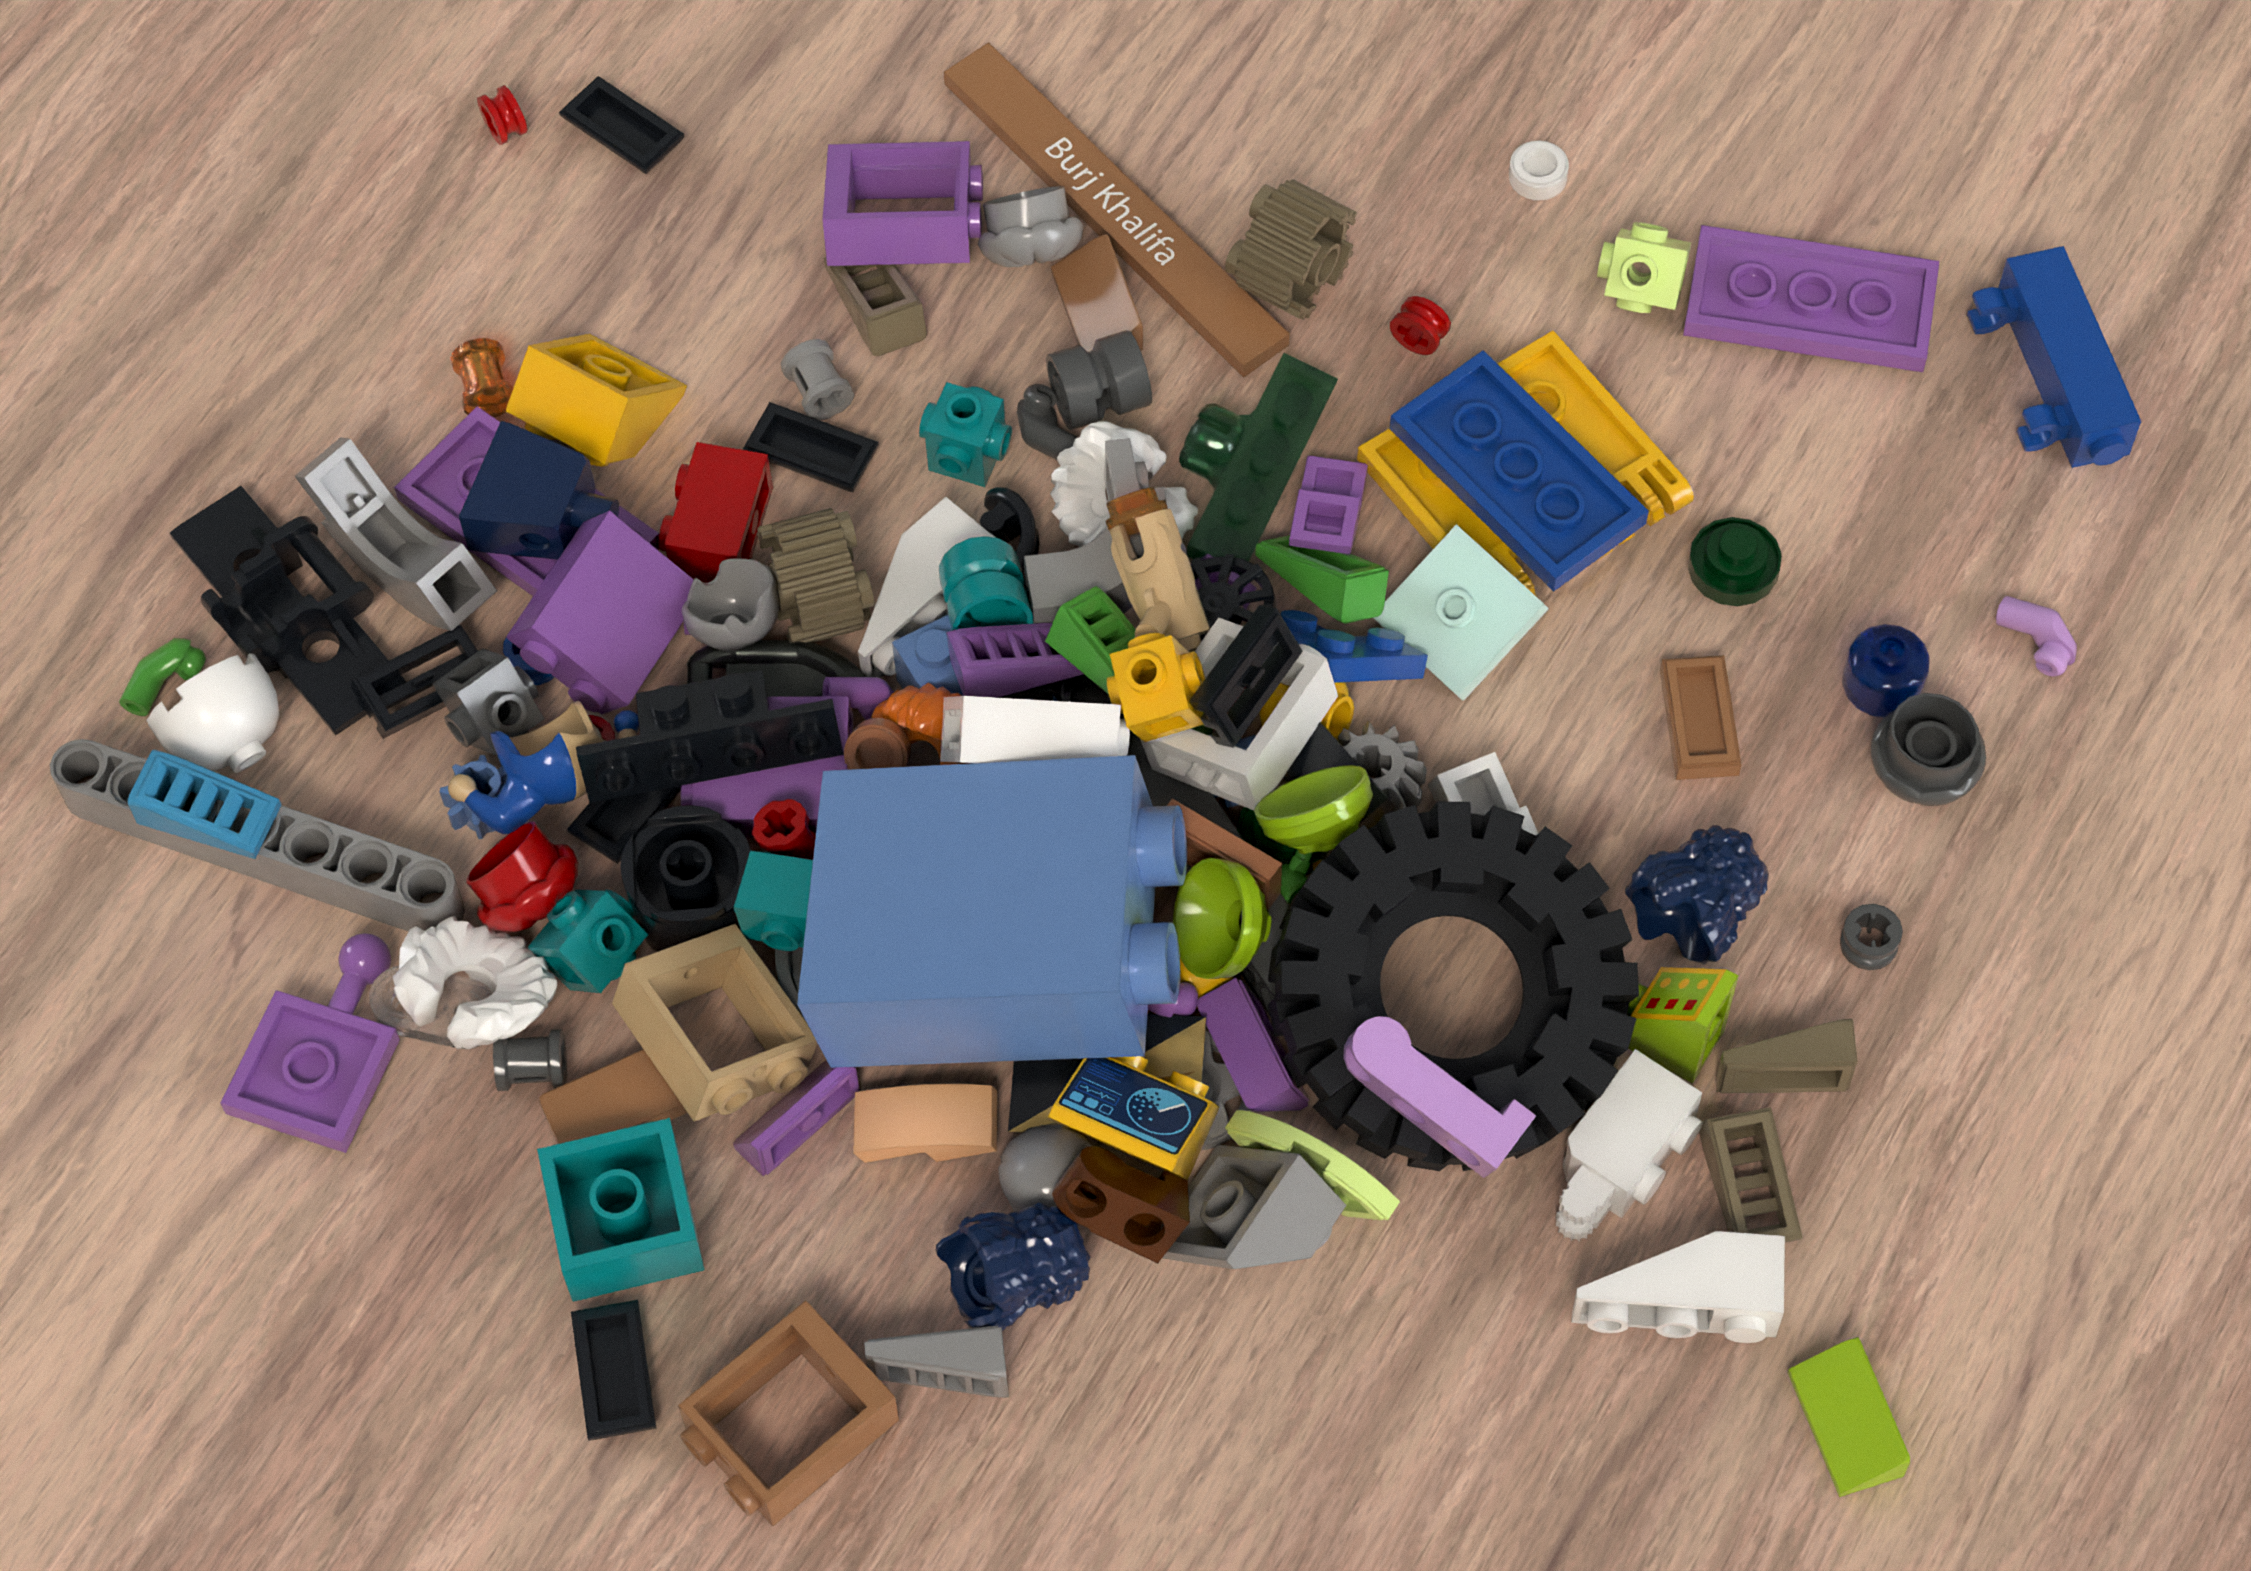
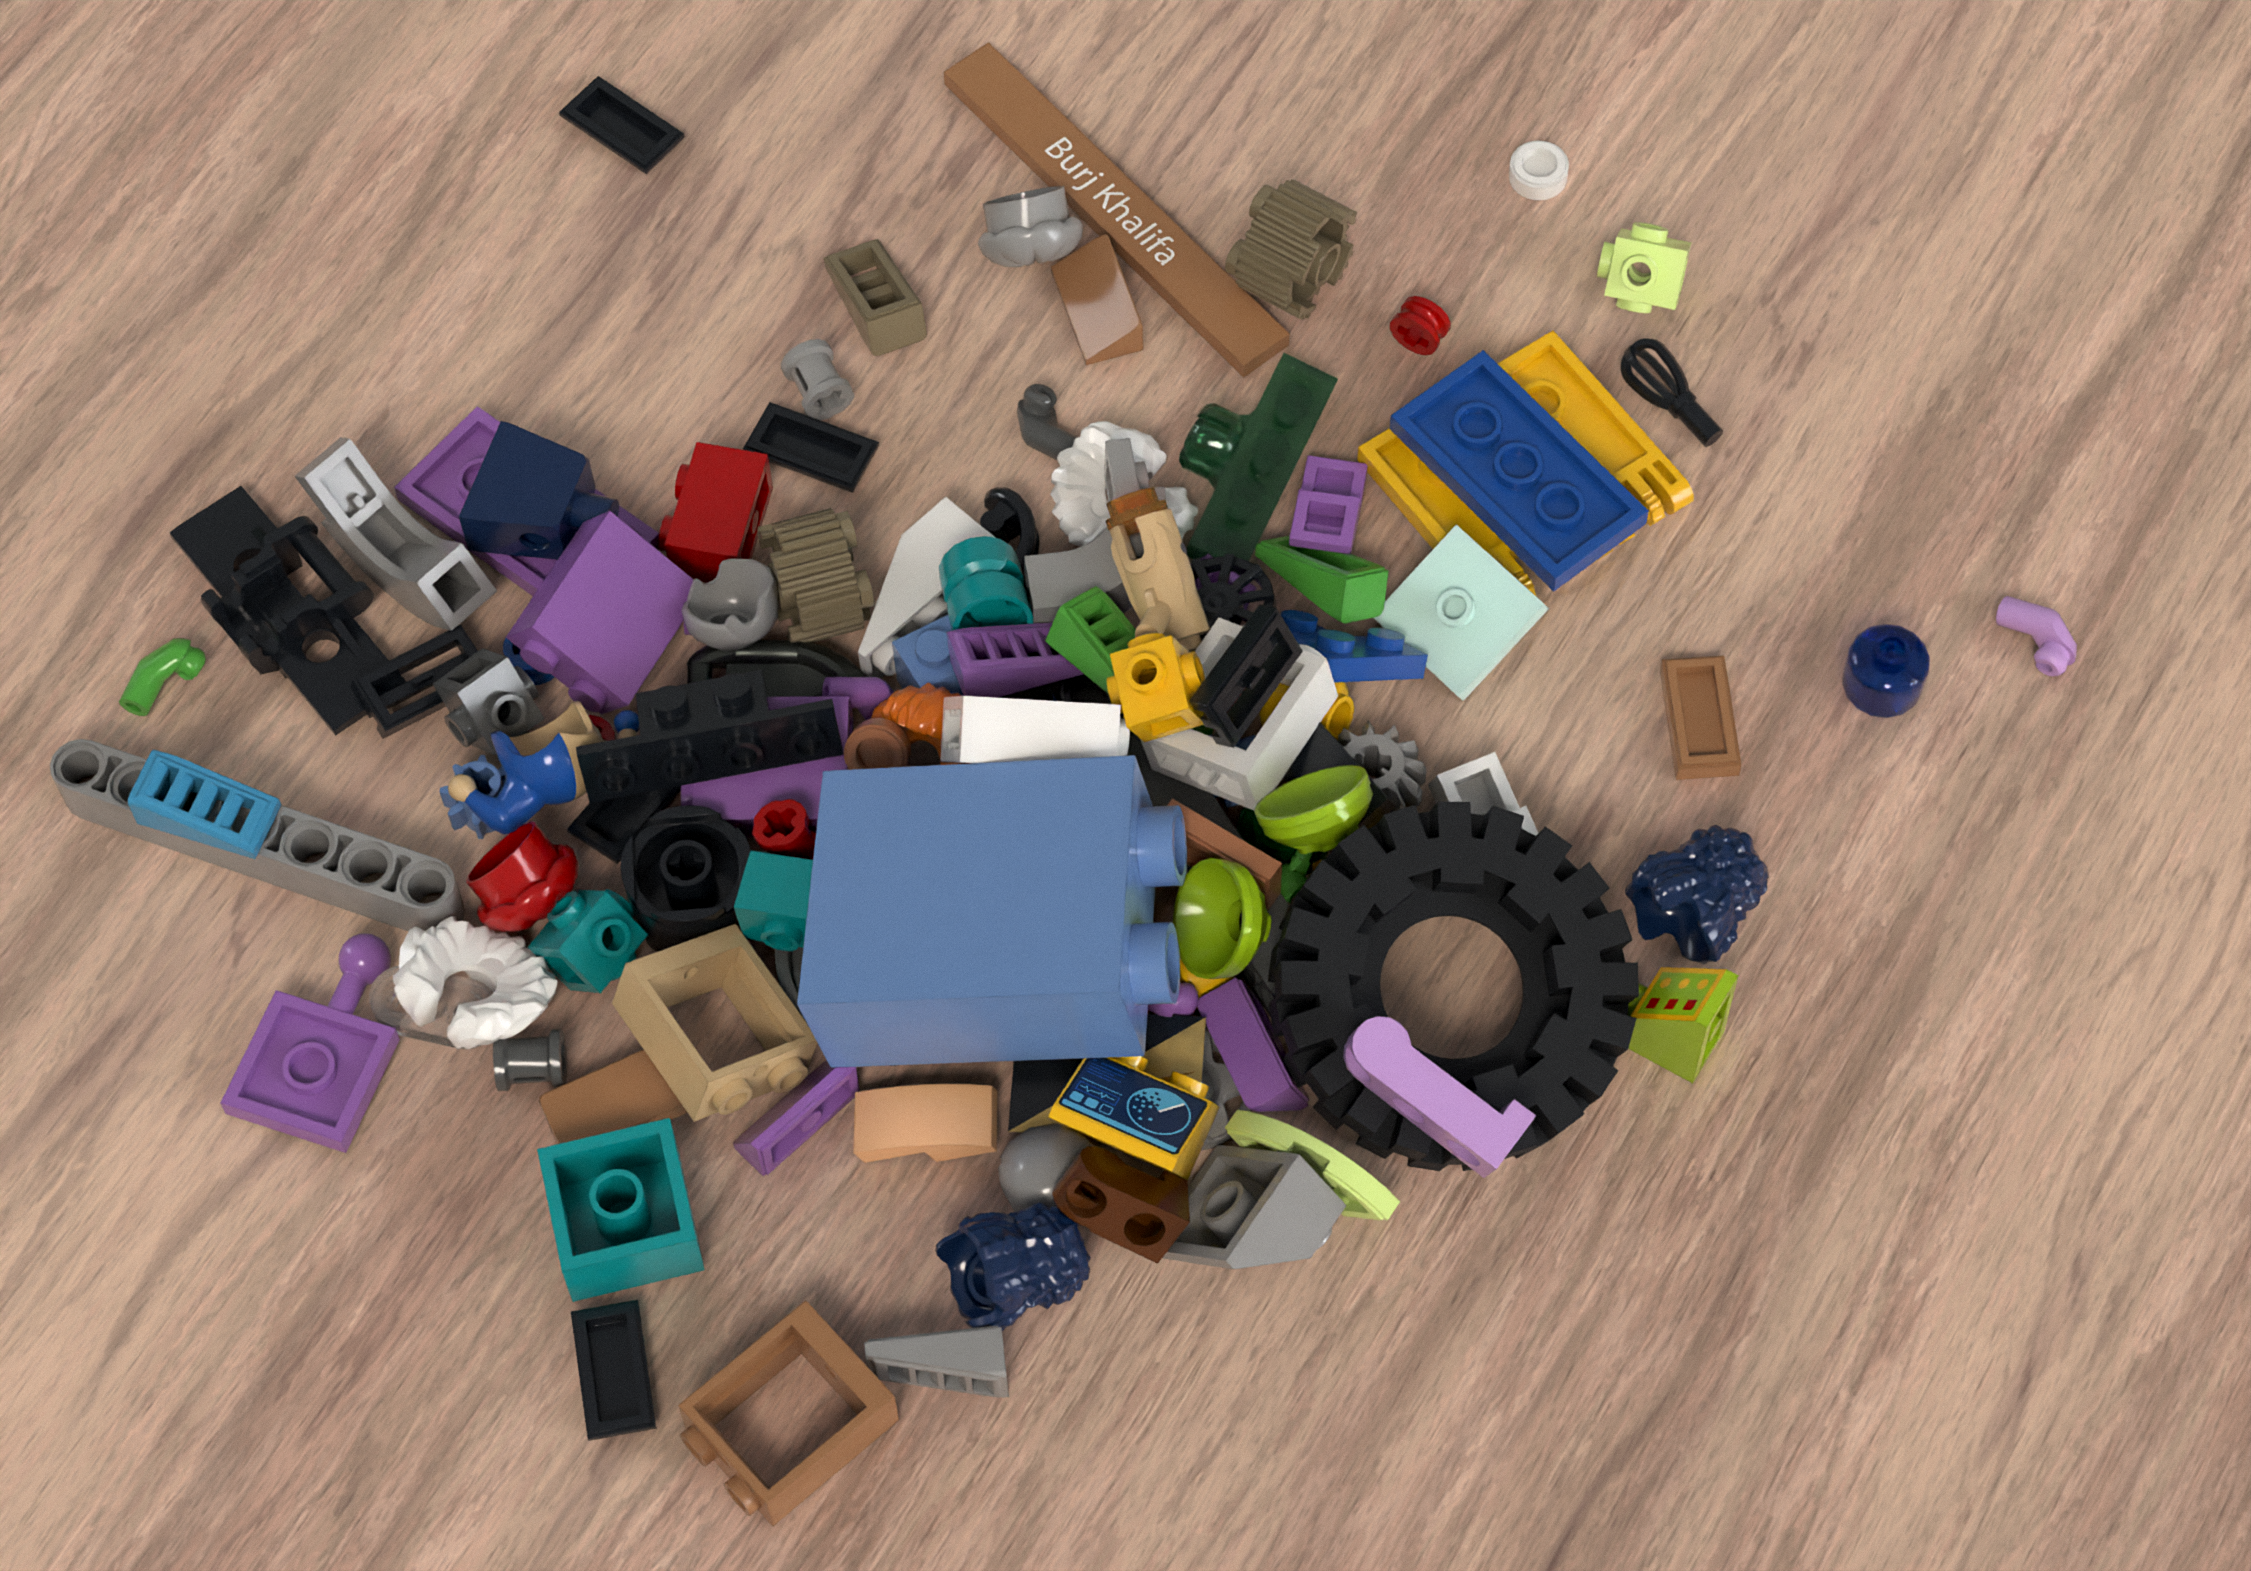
(220, 716): white cylinder -> none
(481, 371): clear orange bush -> none
(502, 114): red bush -> none
(592, 397): yellow slope -> none
(901, 173): medium lavender window -> none
(965, 433): teal brick -> none
(1099, 379): dark grey wheel -> none
(1624, 1142): white hinge -> none
(1681, 402): none -> black piece
(1708, 1285): white slope -> none
(1734, 561): dark green plate -> none
(1760, 1126): dark tan slope -> none
(1799, 1061): dark tan slope -> none
(1812, 298): medium lavender plate -> none
(1850, 1418): lime slope -> none
(1871, 917): dark grey bush -> none
(1928, 750): dark grey piece -> none
(2067, 358): blue brick -> none

